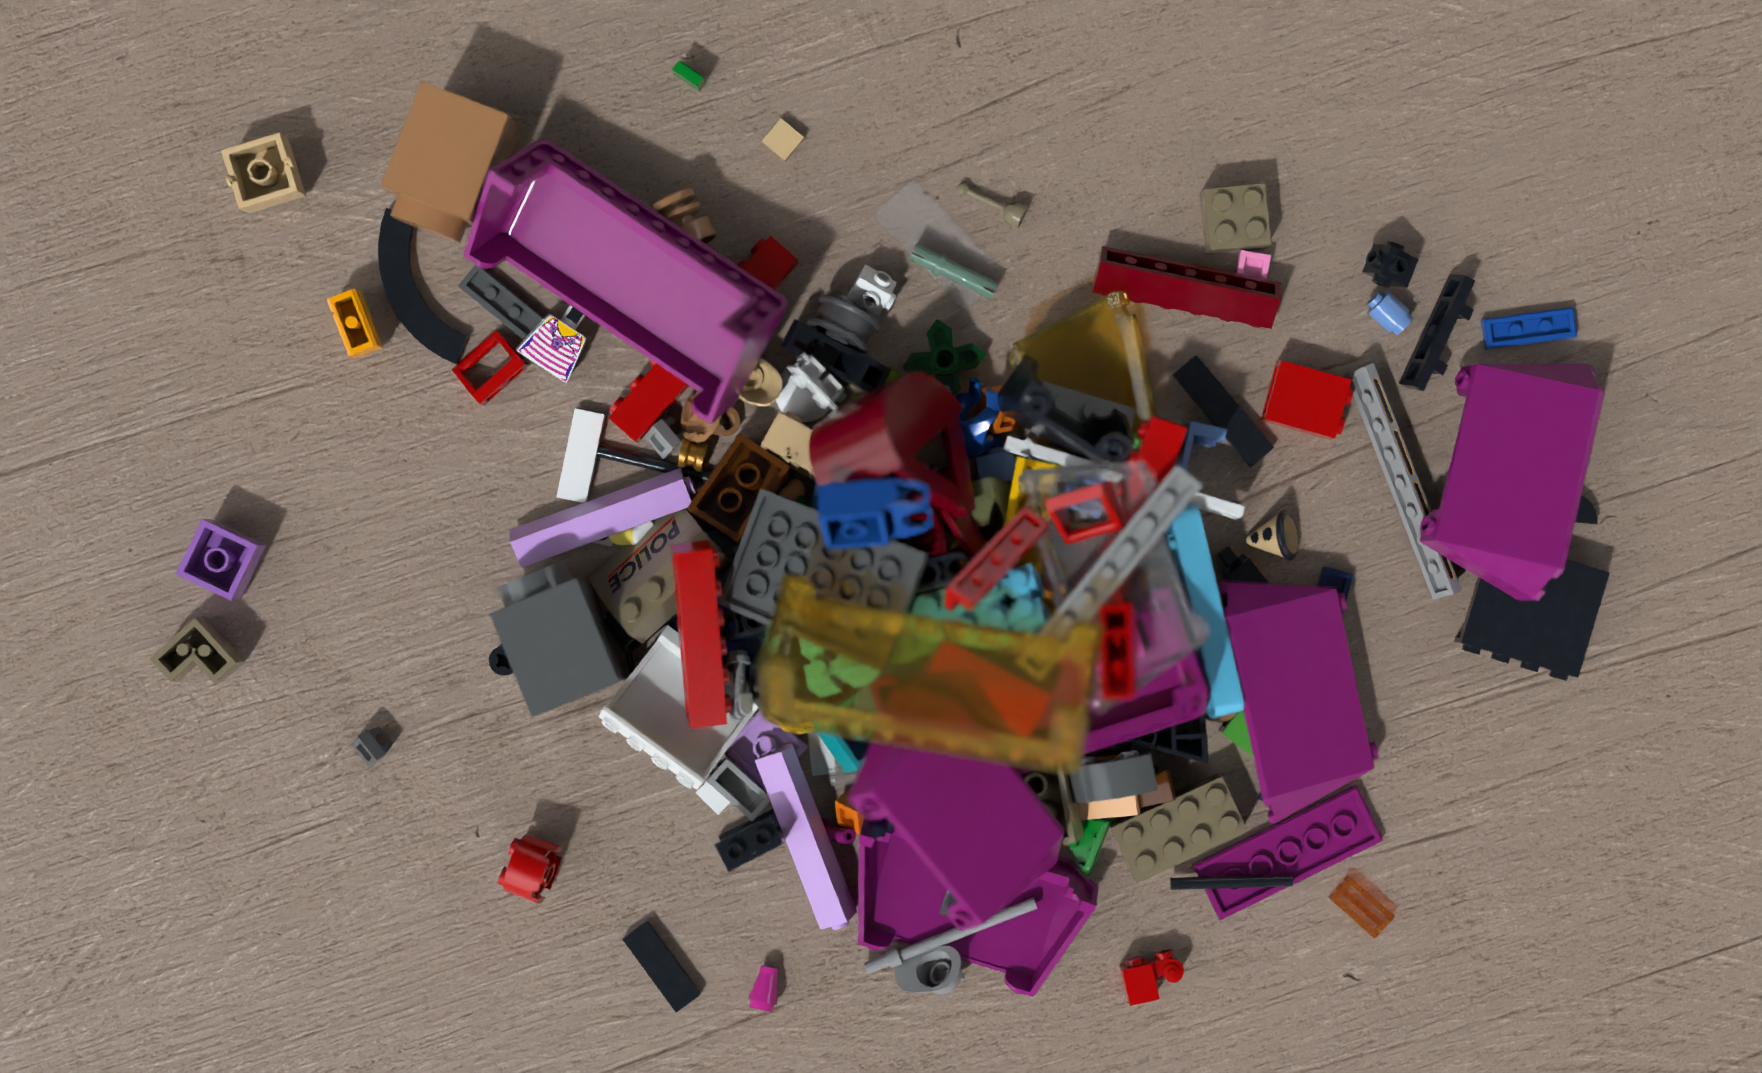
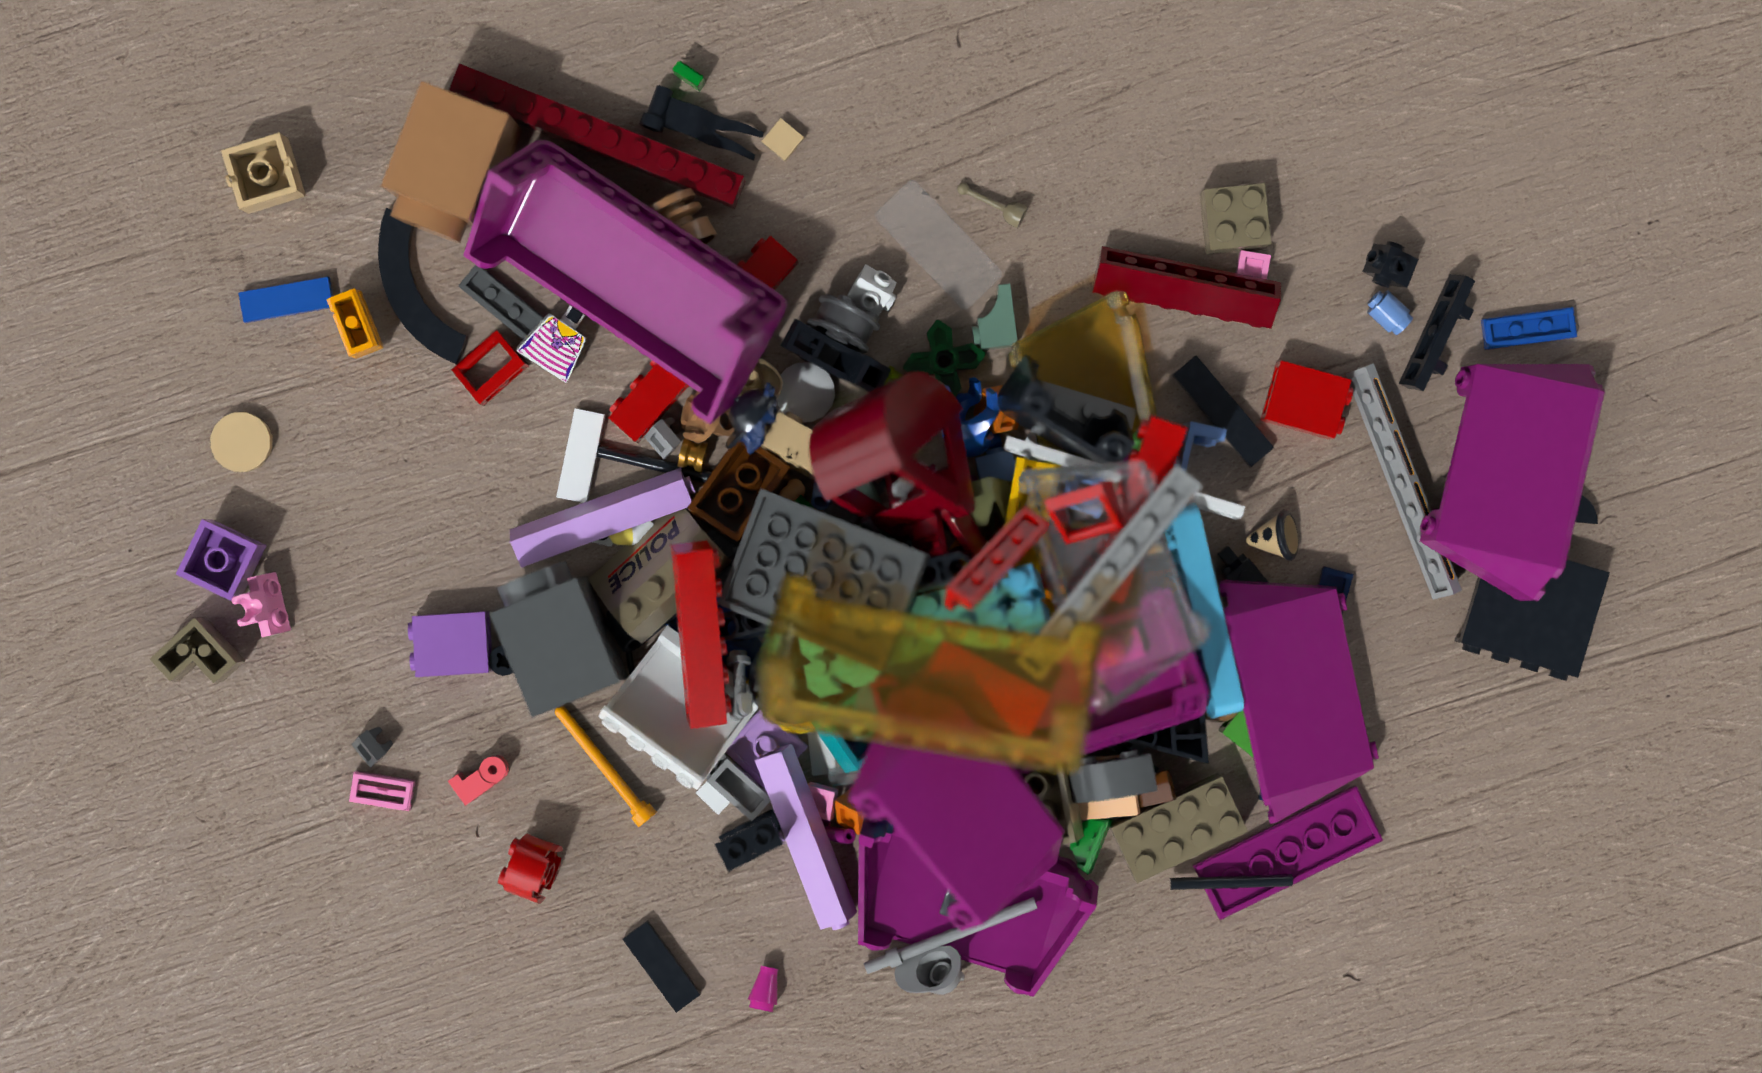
(241, 442): none -> tan tile
(264, 605): none -> bright pink plate
(285, 299): none -> blue tile
(407, 795): none -> bright pink tile
(450, 643): none -> medium lavender brick
(489, 774): none -> coral leg
(600, 137): none -> dark red brick
(640, 809): none -> light orange piece
(694, 121): none -> black flag
(751, 415): none -> black hair
(807, 375): white hinge -> none
(824, 799): none -> bright pink plate
(870, 512): blue brick -> none
(954, 271): sand green pin -> none
(998, 327): none -> sand green arch
(1119, 651): red slope -> none
(1142, 974): red brick -> none
(1342, 889): clear orange tile -> none

